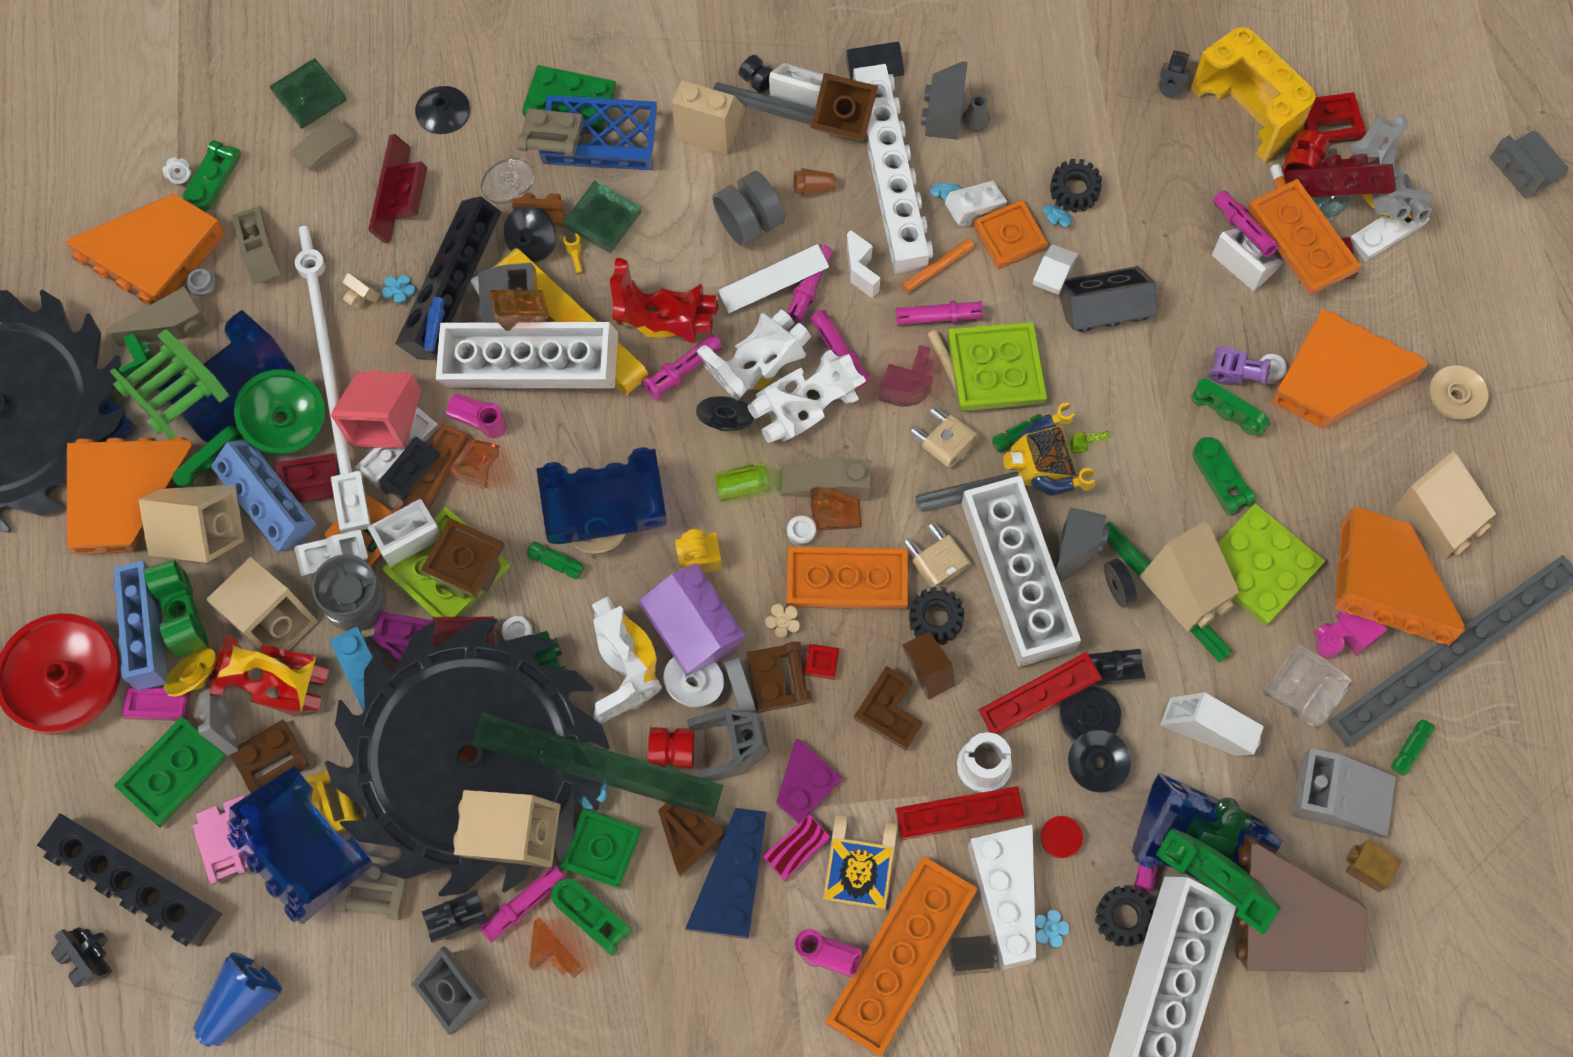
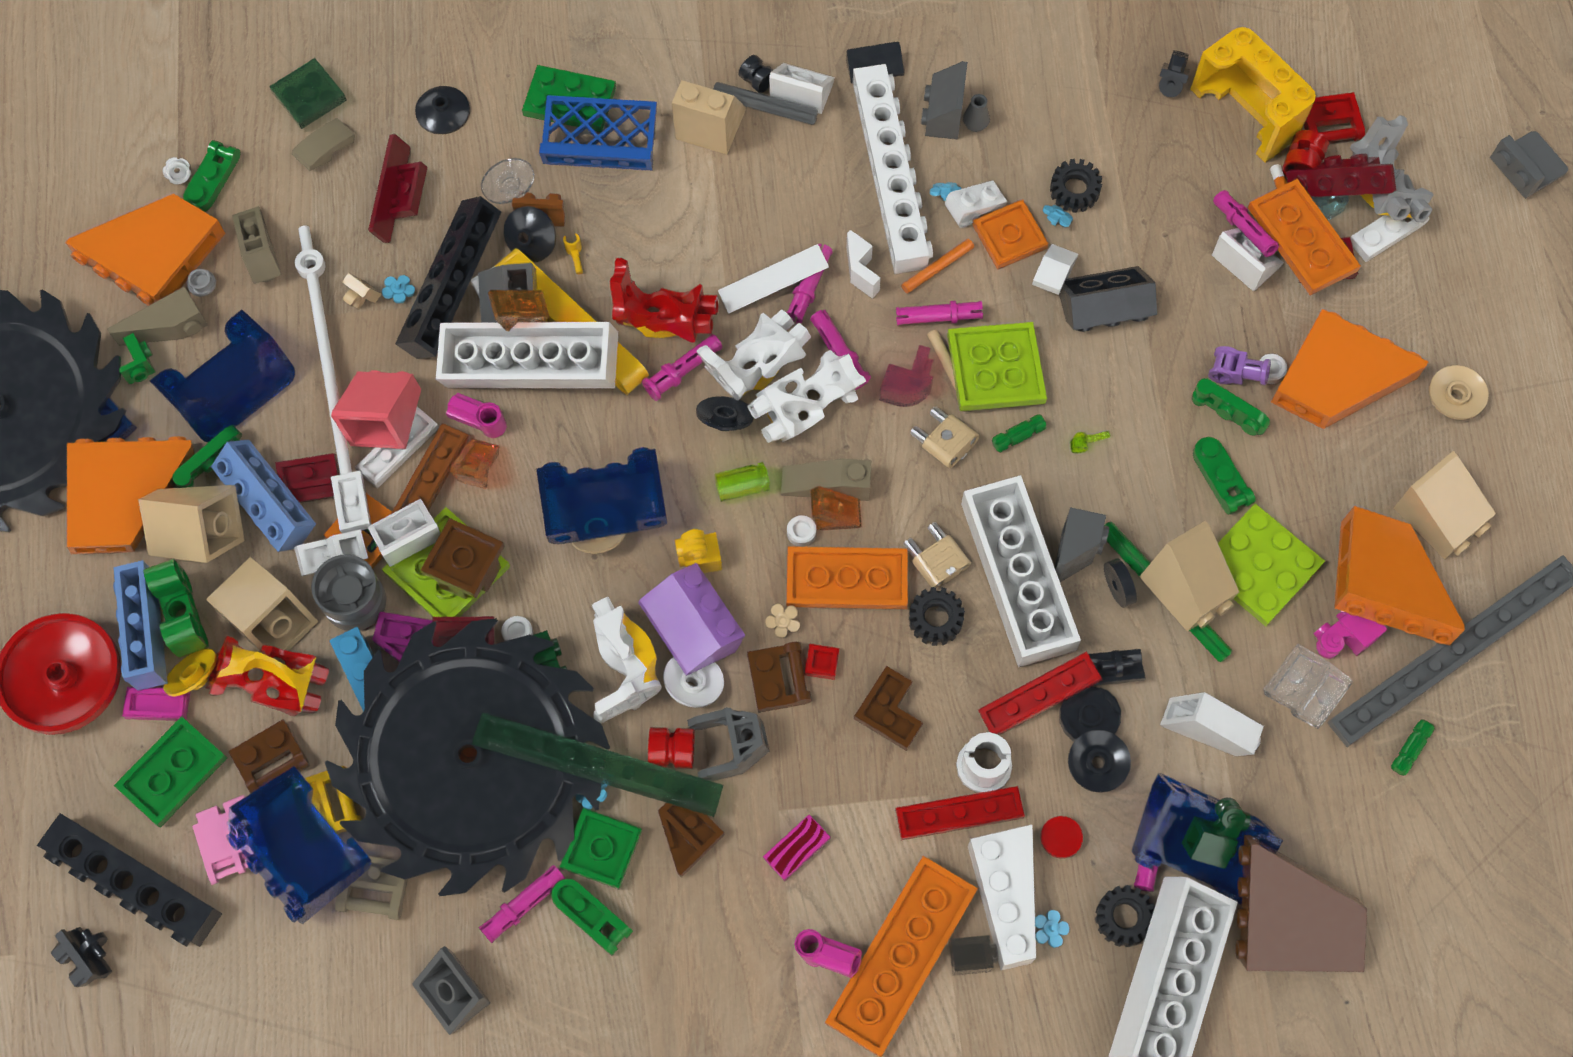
(183, 362): bright green fence -> none
(217, 726): light grey wing -> none
(234, 999): blue cone -> none
(274, 395): green dish -> none
(409, 469): black panel -> none
(434, 318): blue animal -> none
(454, 916): black hips -> none
(507, 828): tan slope -> none
(546, 944): clear orange slope -> none
(550, 131): dark tan plate -> none
(555, 560): green axle -> none
(602, 216): clear green plate -> none
(731, 884): dark blue wing -> none
(739, 685): light grey beam -> none
(748, 208): dark grey wheel -> none
(805, 783): magenta wing -> none
(812, 181): dark orange cone -> none
(844, 107): reddish brown slope -> none
(859, 870): flag -> none
(929, 664): reddish brown slope -> none
(954, 494): dark grey axle -> none
(1044, 457): torso -> none
(1221, 875): green slope -> none
(1343, 793): light grey slope -> none
(1372, 865): pearl gold brick -> none

